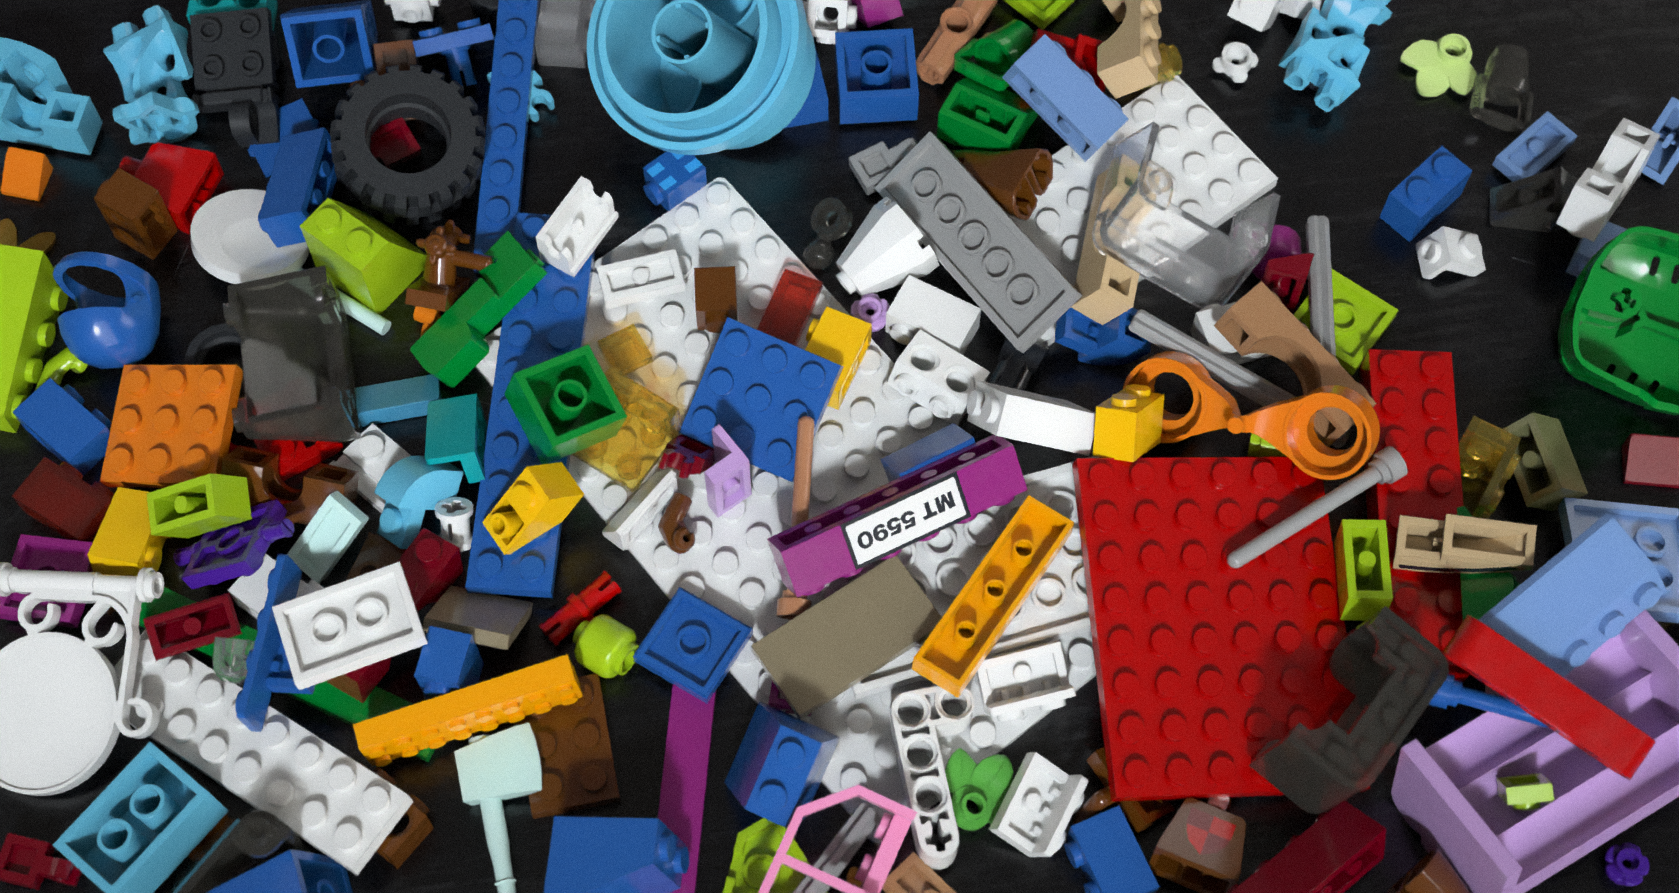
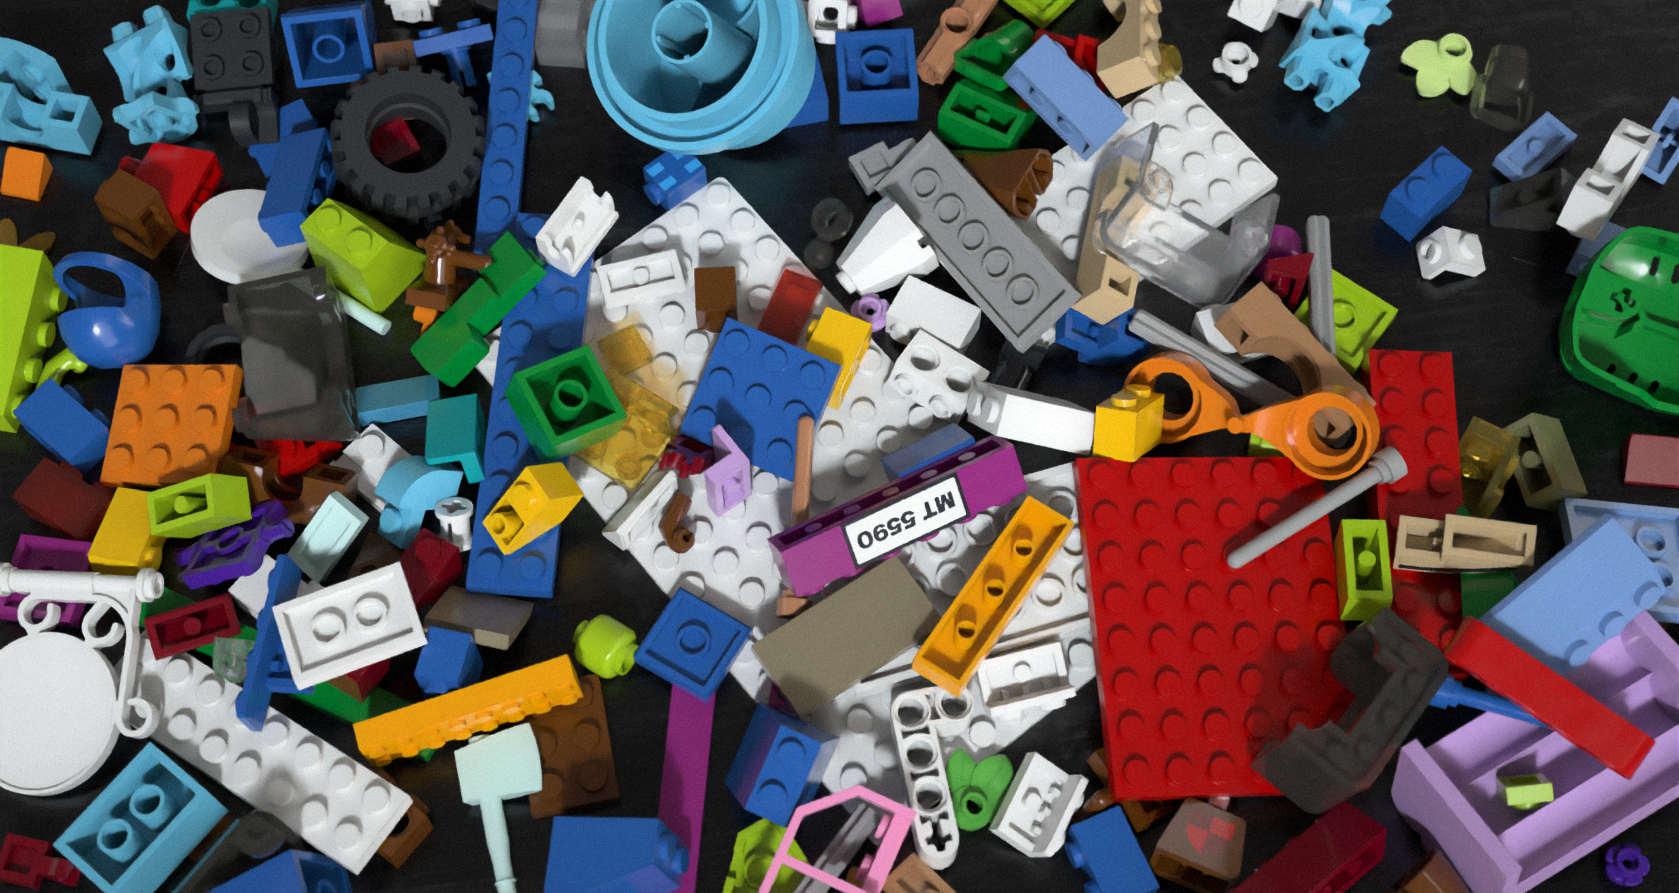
(579, 608): red pin -> none

